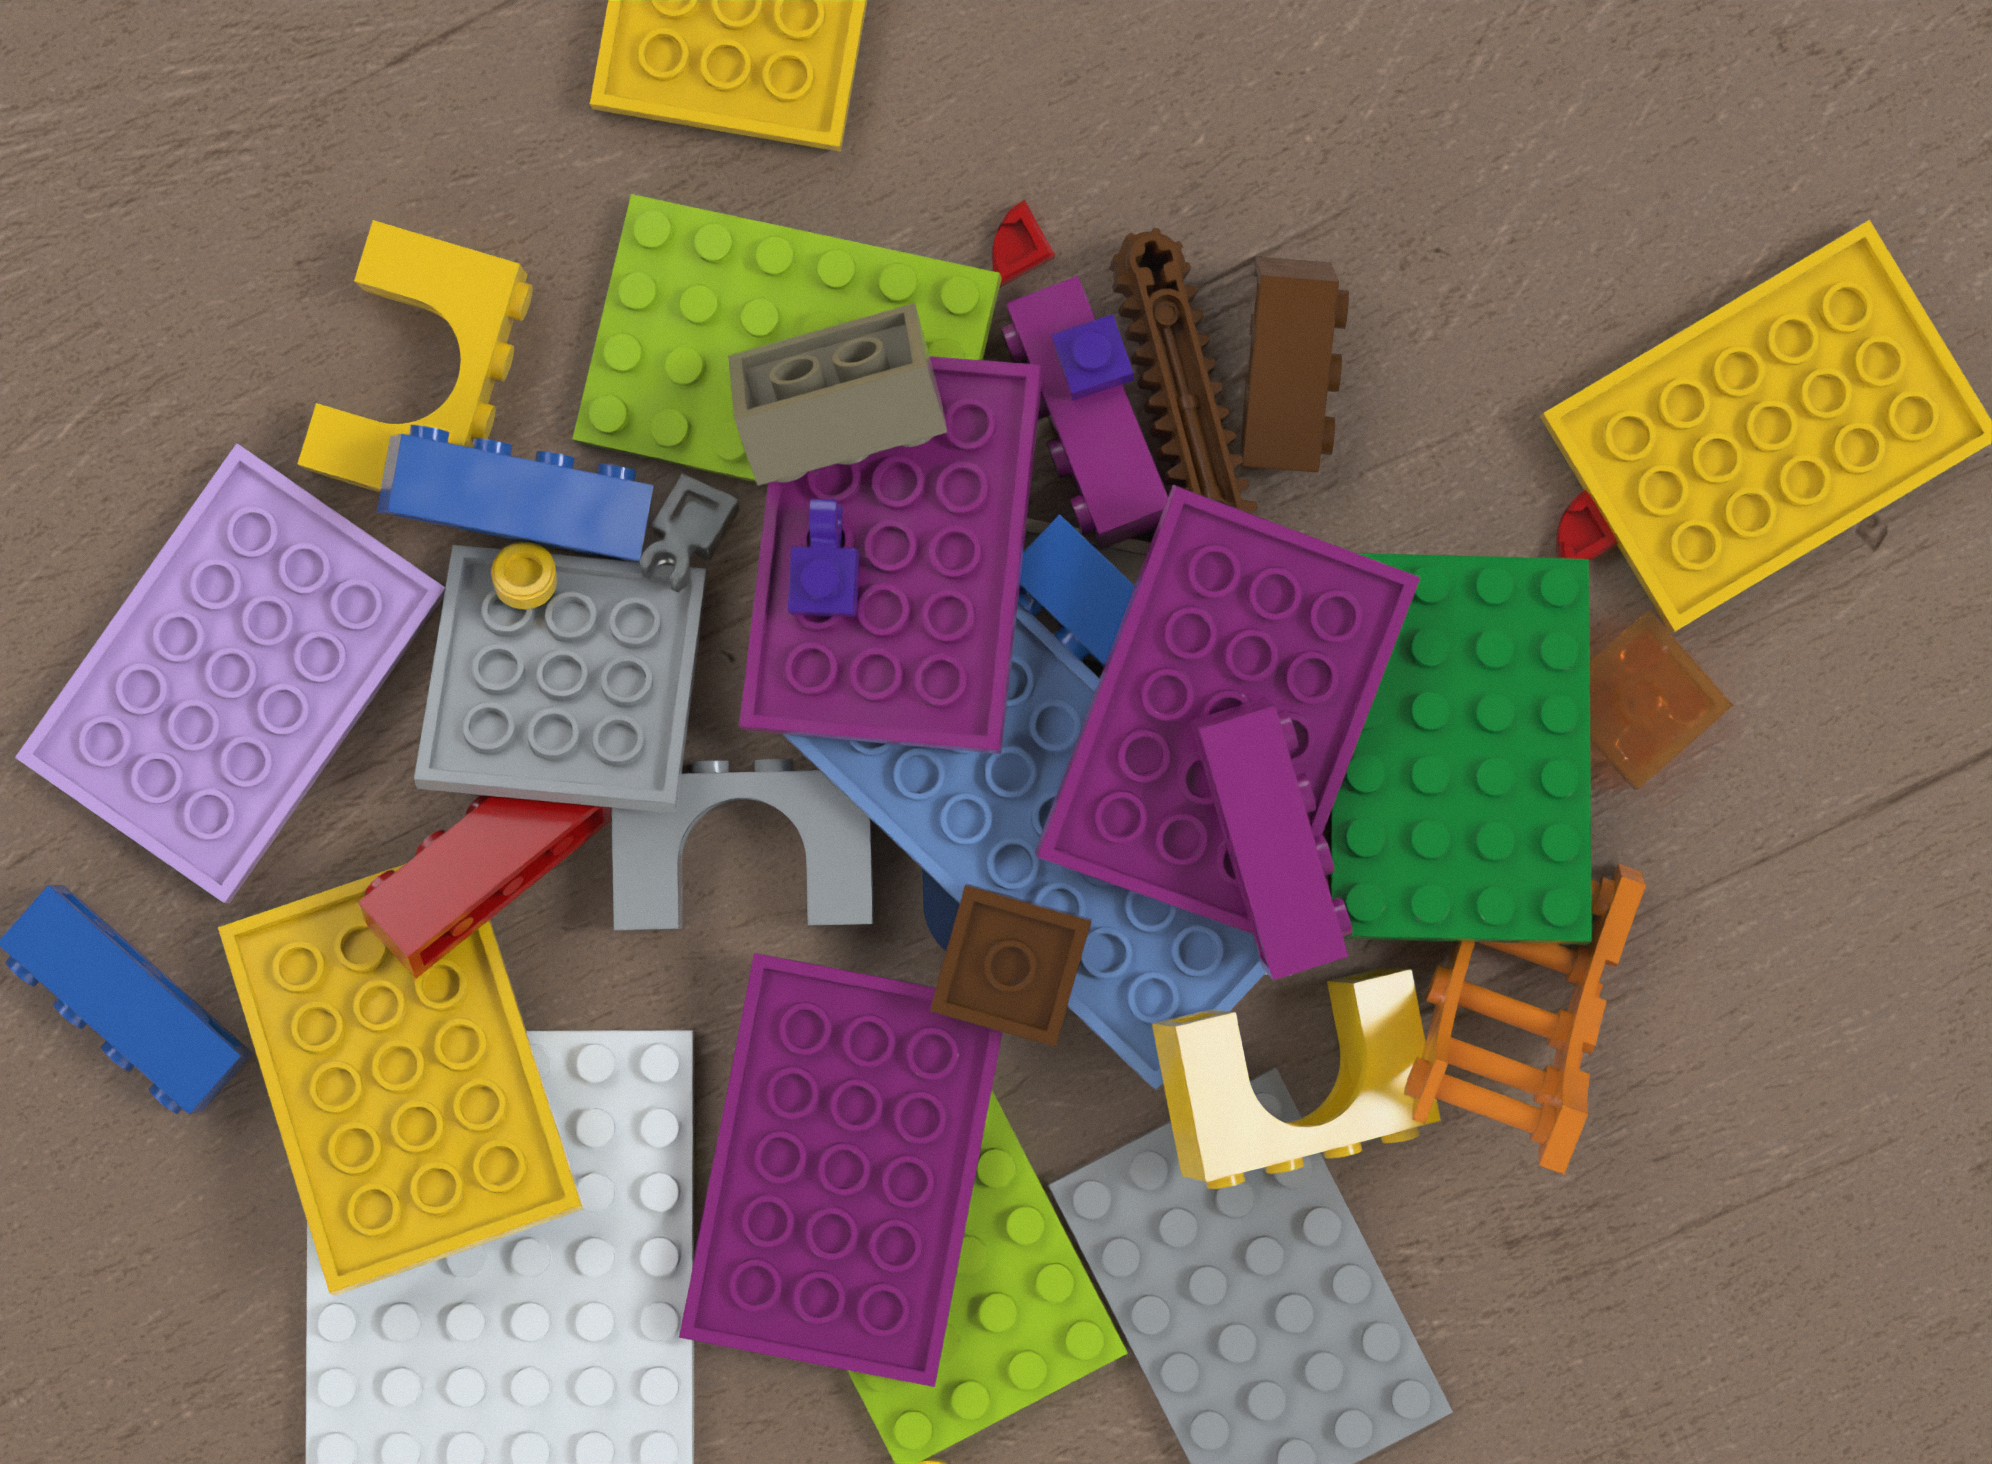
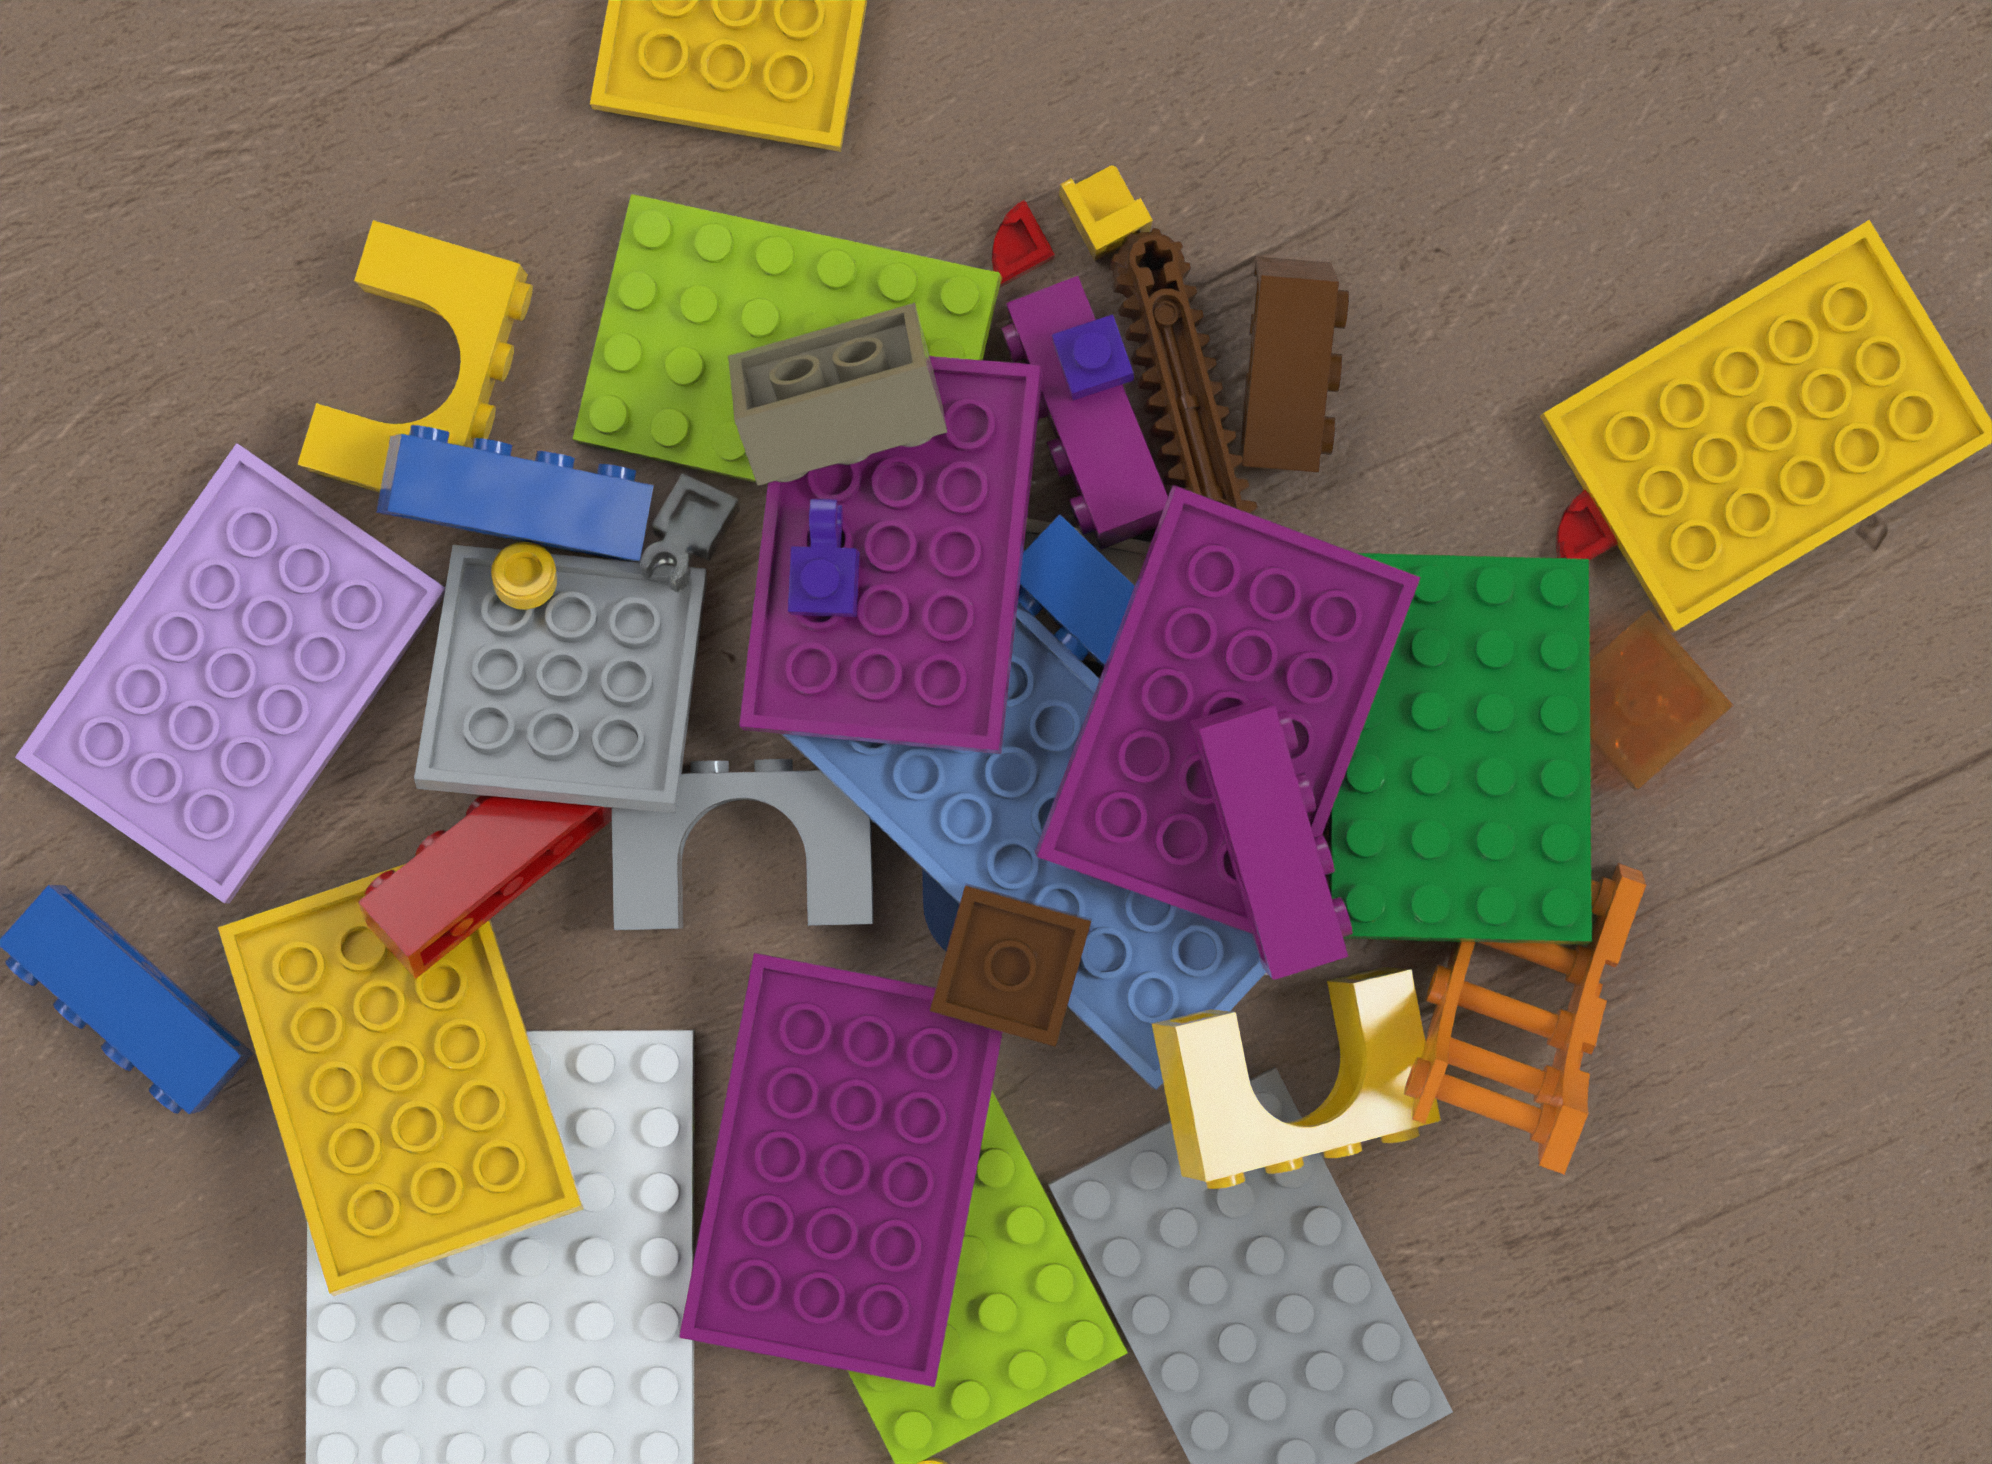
(1104, 211): none -> yellow panel

